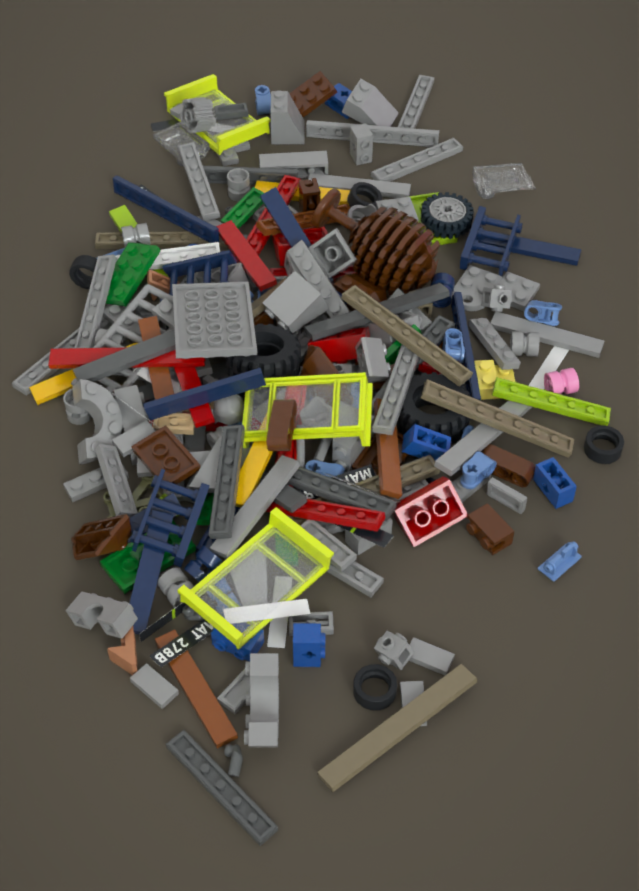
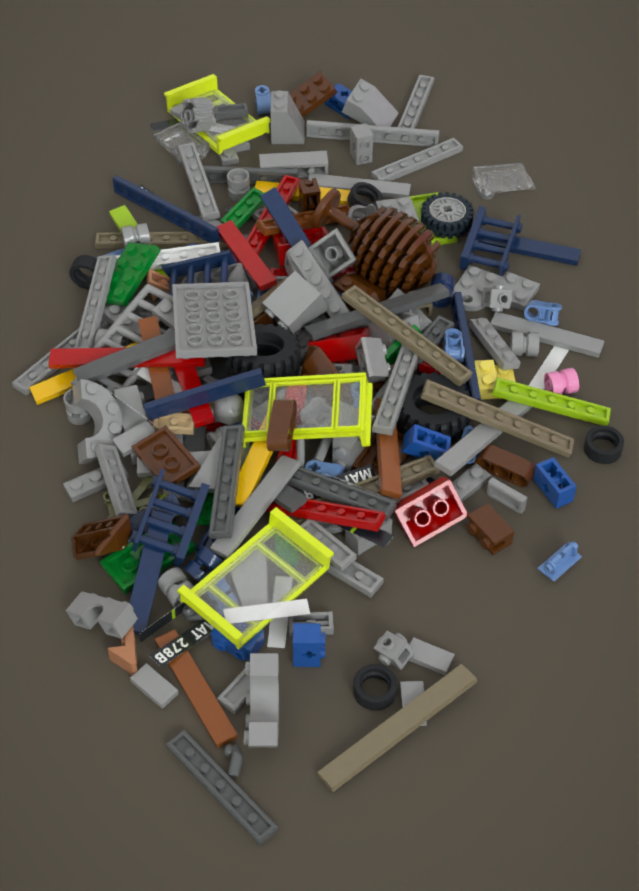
(476, 470): medium blue piece -> none

